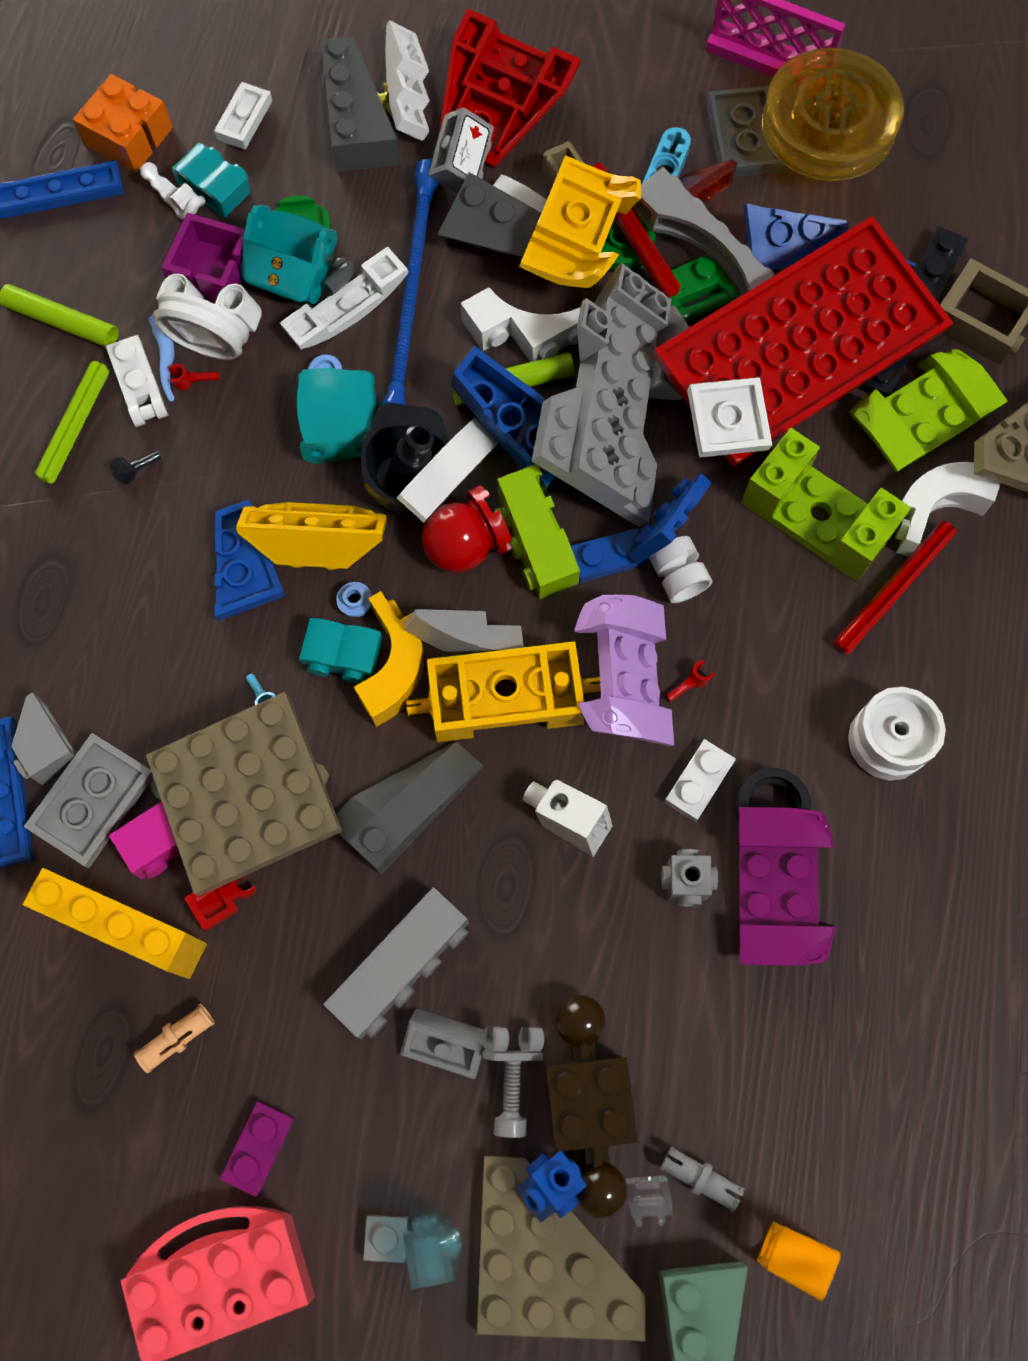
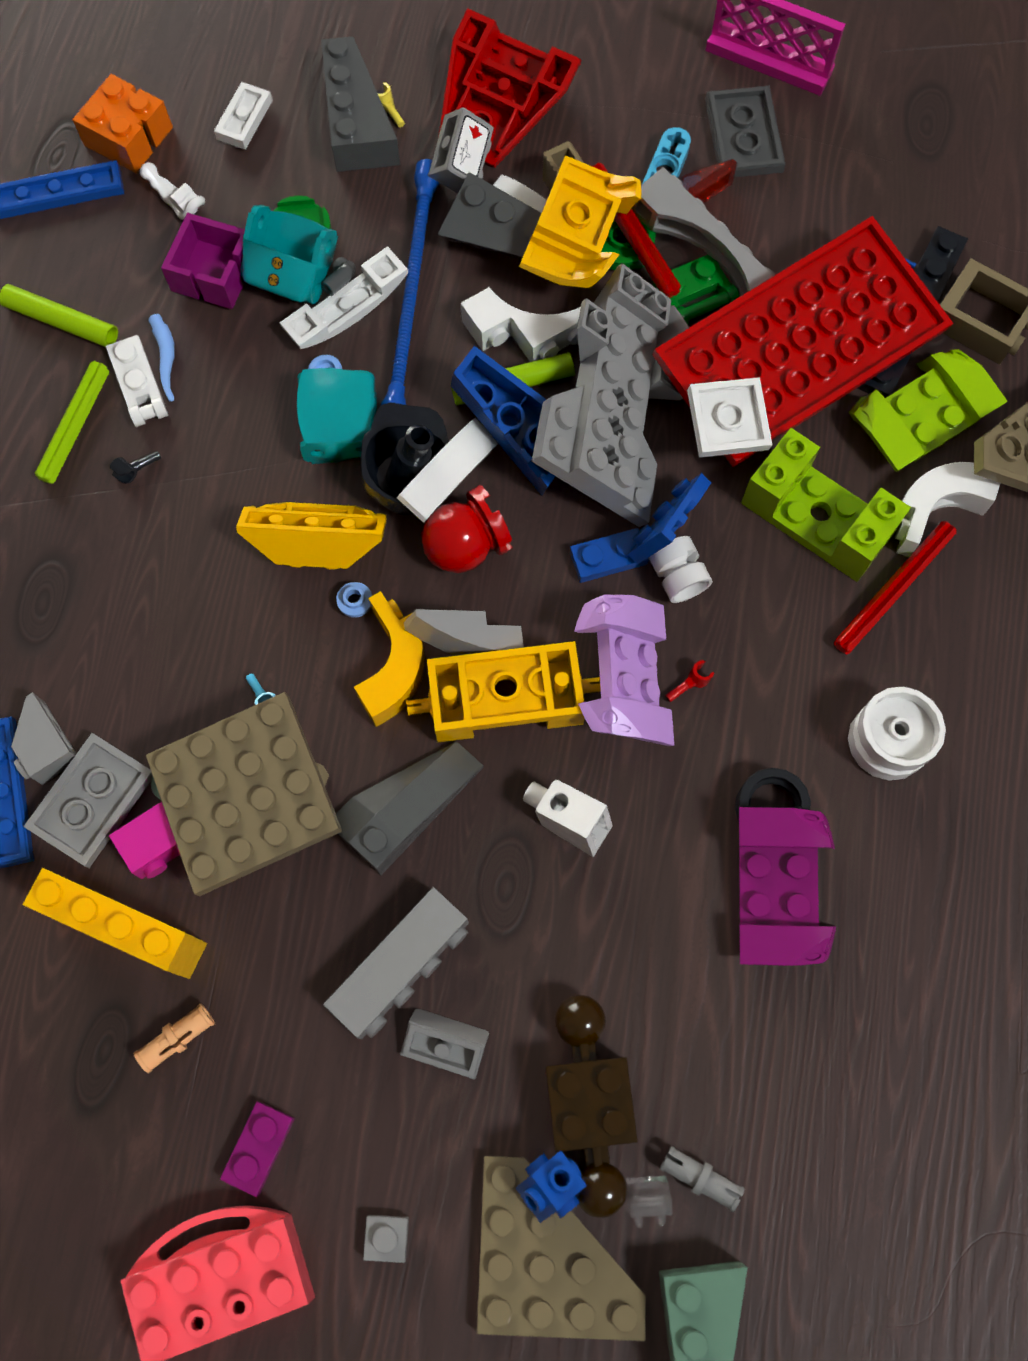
(187, 378): red hand -> none
(202, 326): white piece -> none
(213, 178): teal brick -> none
(218, 904): red plate -> none
(242, 573): blue wing -> none
(341, 650): teal brick -> none
(405, 78): white slope -> none
(431, 1250): clear light blue brick -> none
(496, 1042): light grey bar -> none
(536, 533): lime wedge -> none
(679, 887): light grey brick -> none
(699, 780): white plate -> none
(784, 237): blue wing -> none
(799, 1260): light orange piece -> none
(832, 114): clear yellow wheel -> none

